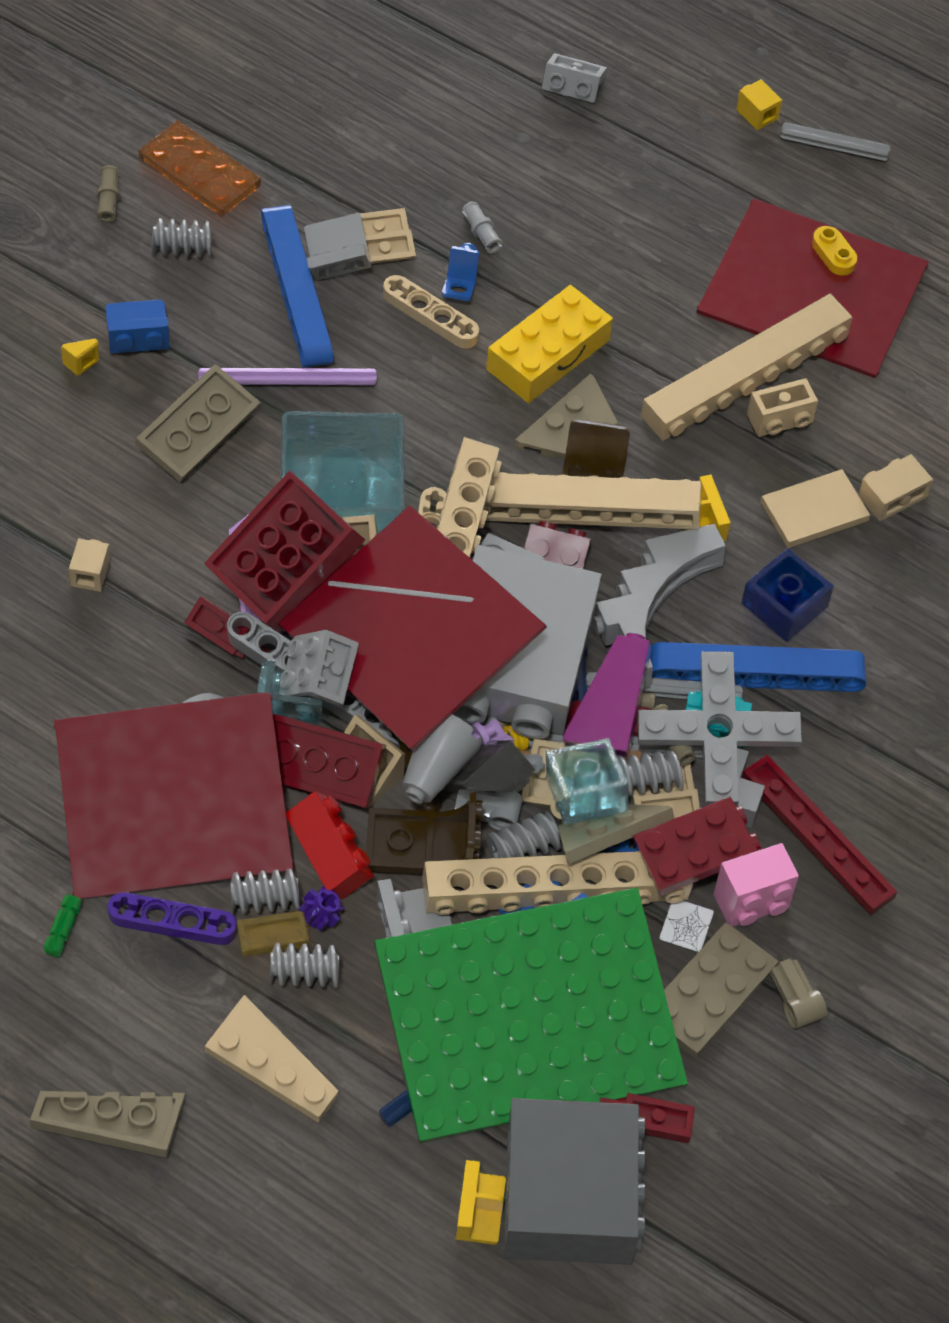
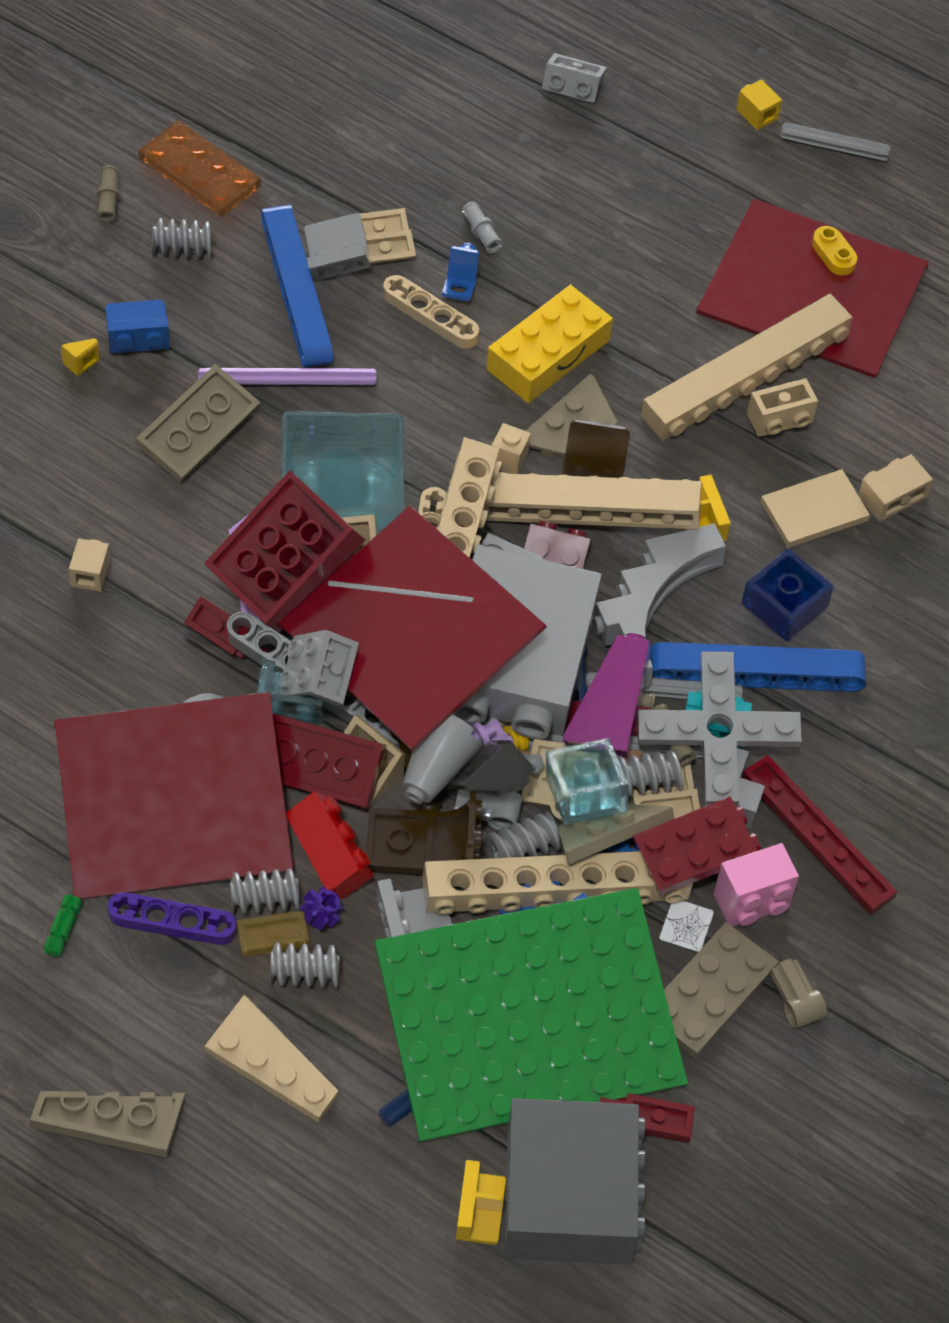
(513, 448): none -> tan brick

